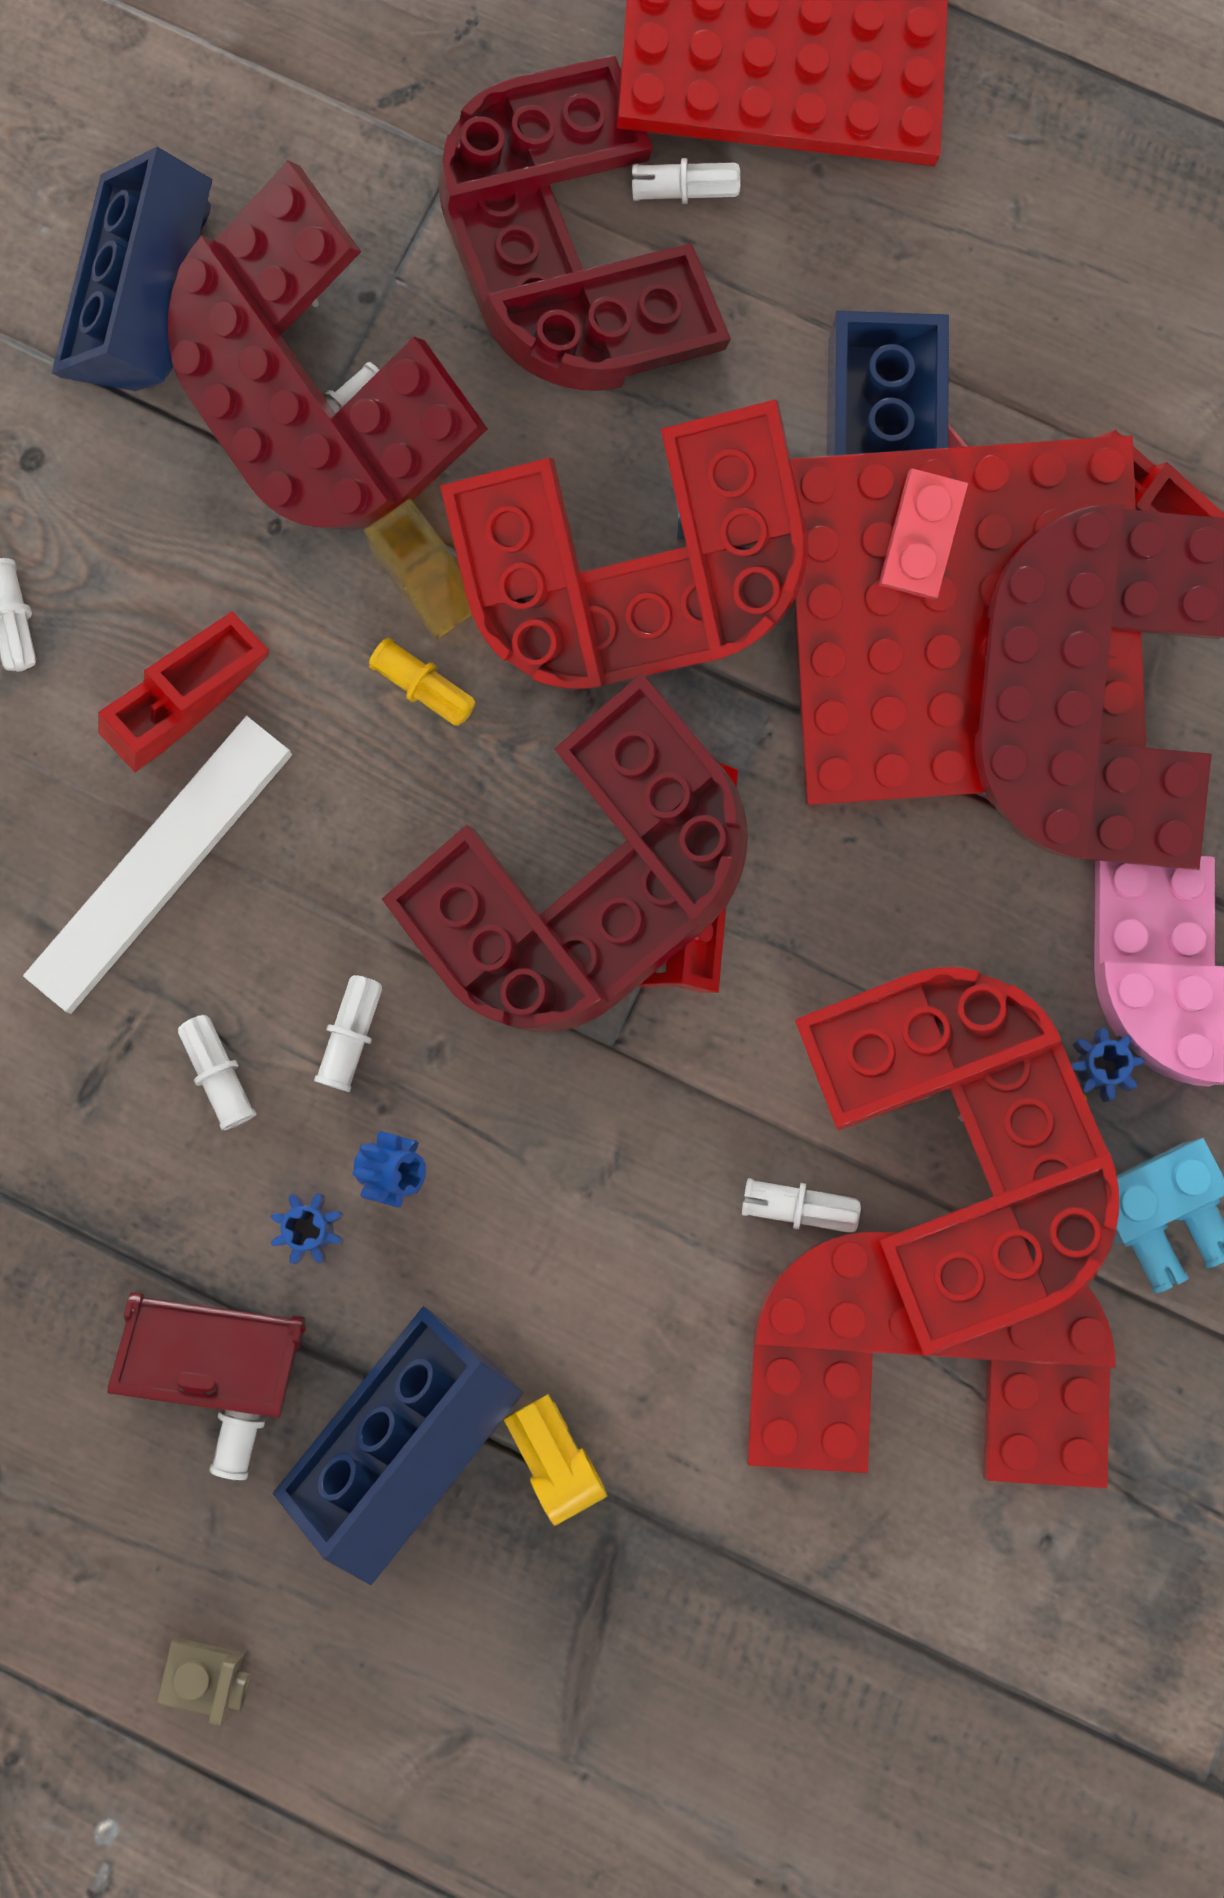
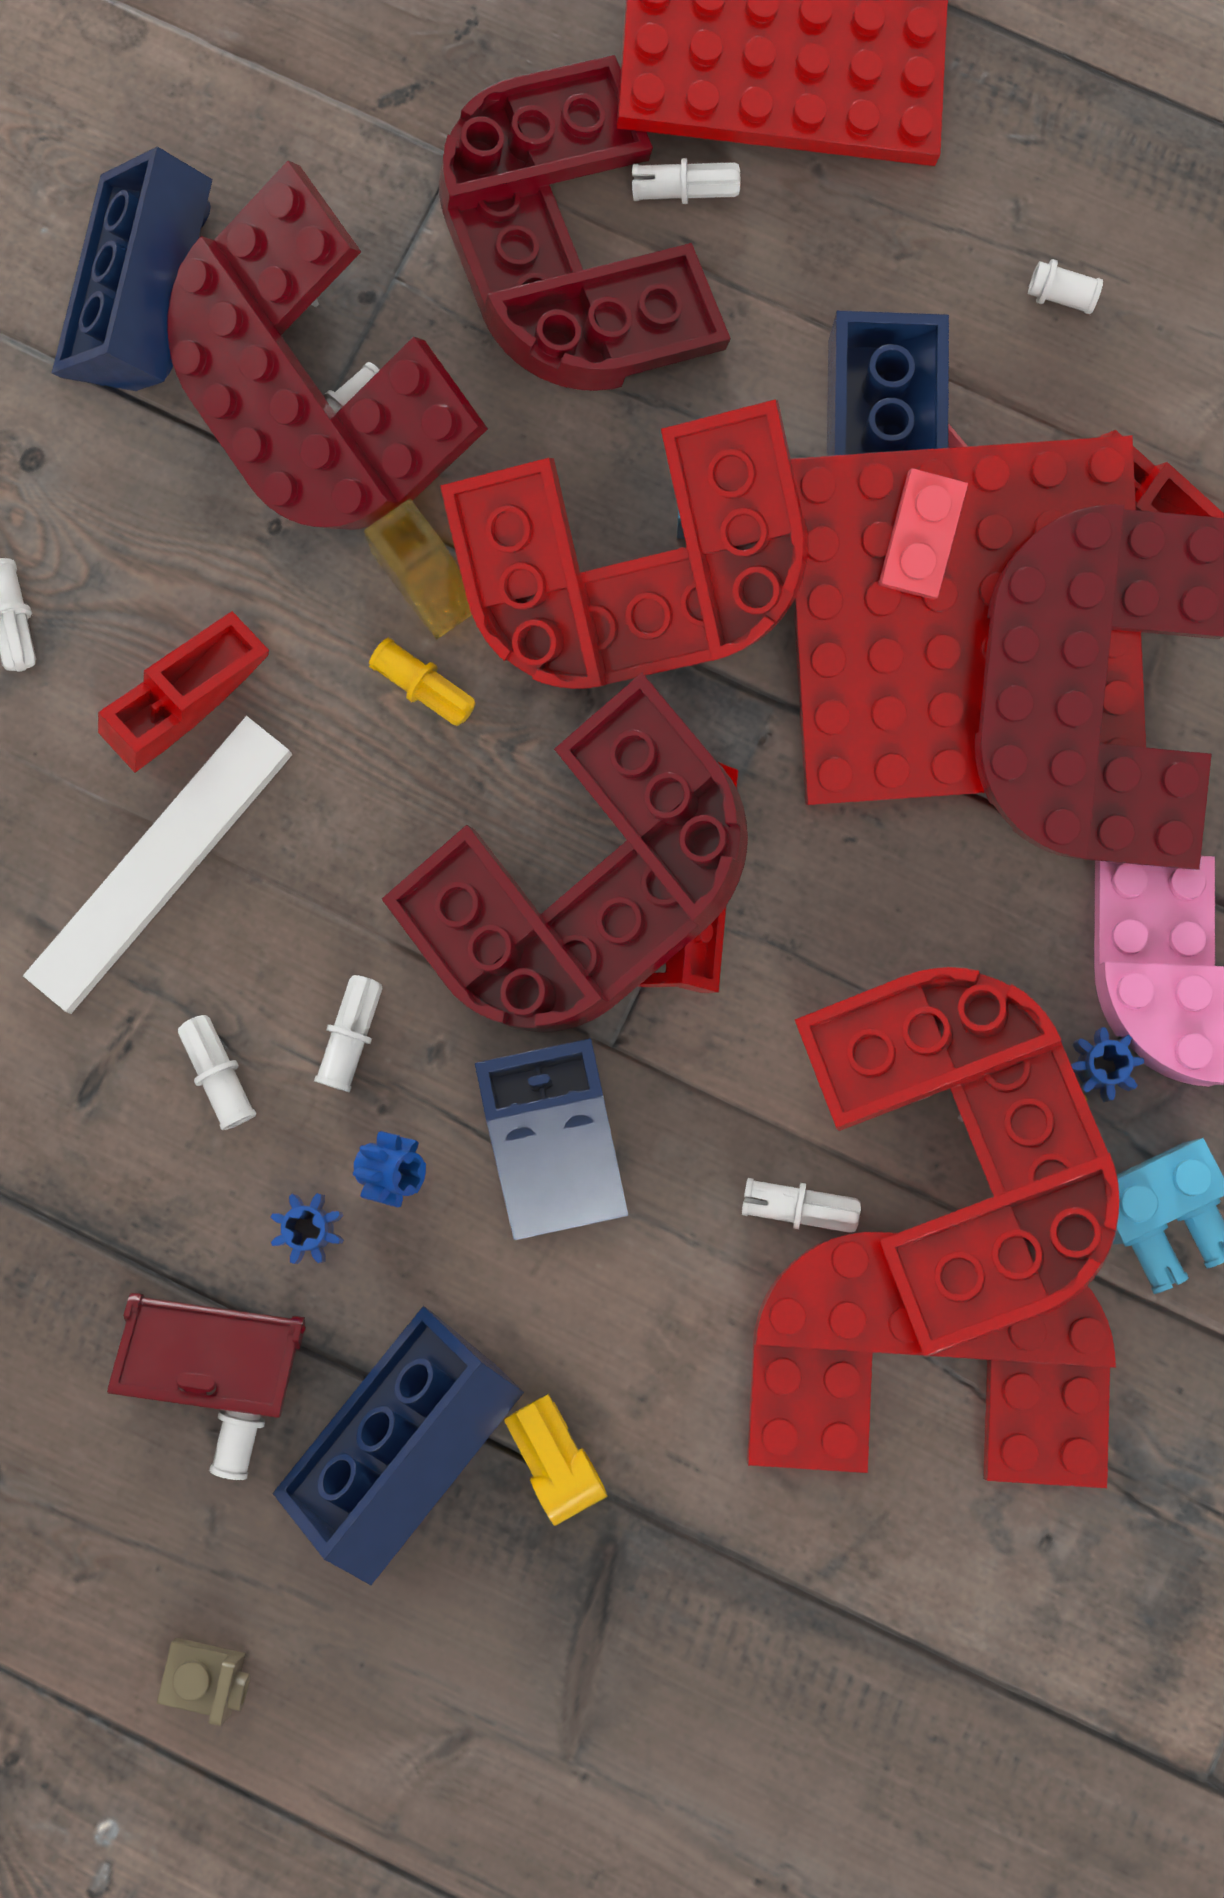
(551, 1139): none -> slope
(1064, 287): none -> white pin

